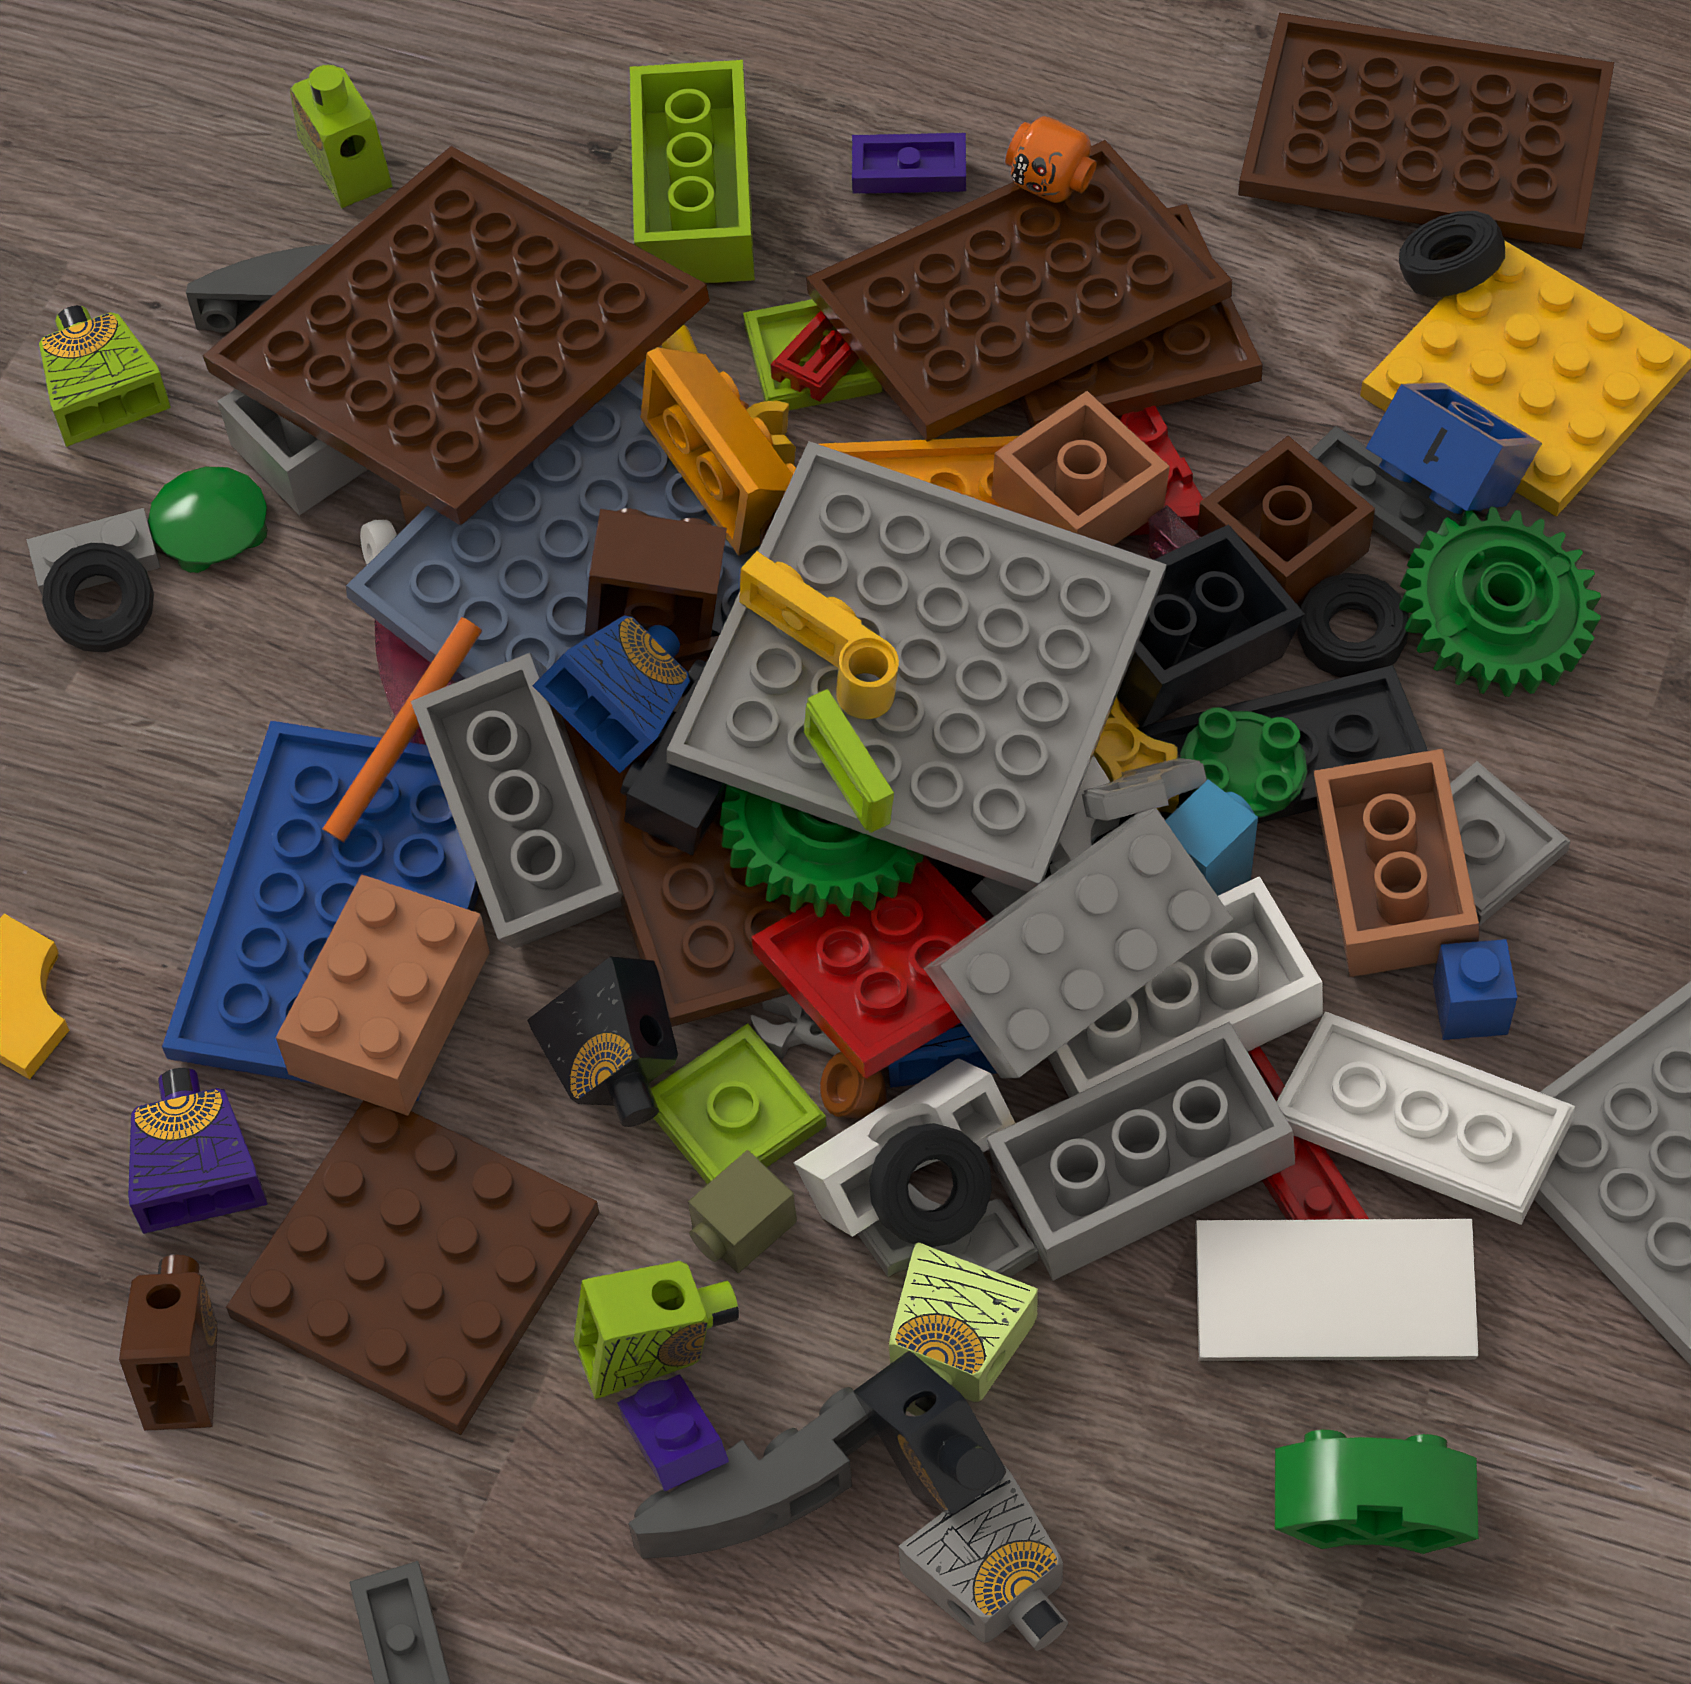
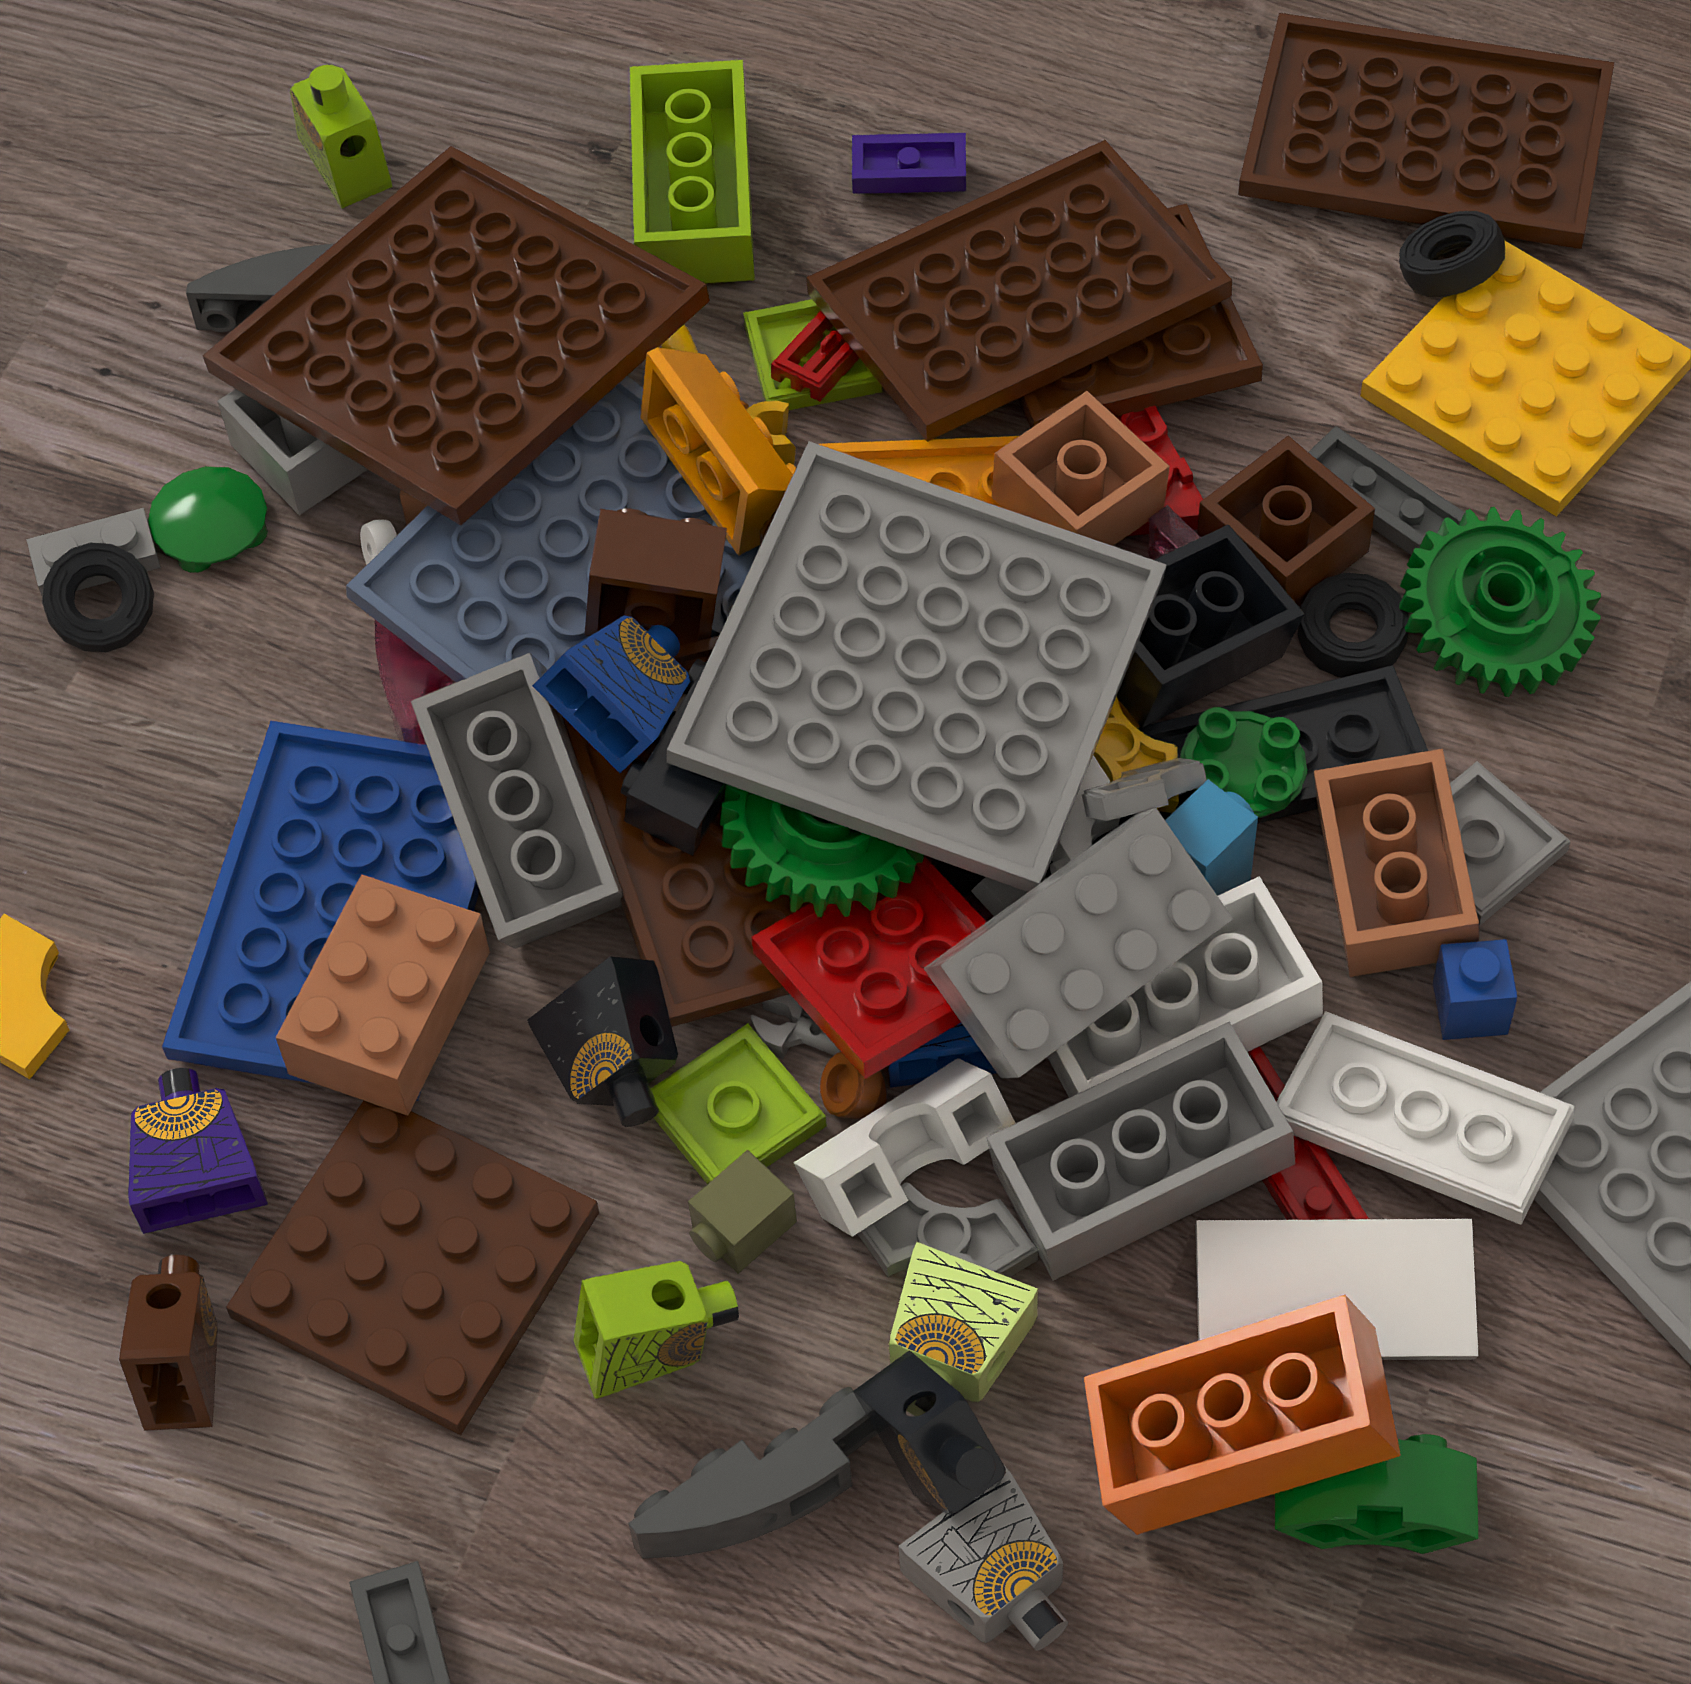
(98, 375): lime torso -> none
(400, 732): orange bar -> none
(672, 1431): dark purple plate -> none
(827, 629): yellow plate -> none
(848, 761): lime tile -> none
(967, 1198): black tyre -> none
(1050, 159): orange head -> none
(1241, 1415): none -> orange brick
(1452, 447): blue brick -> none

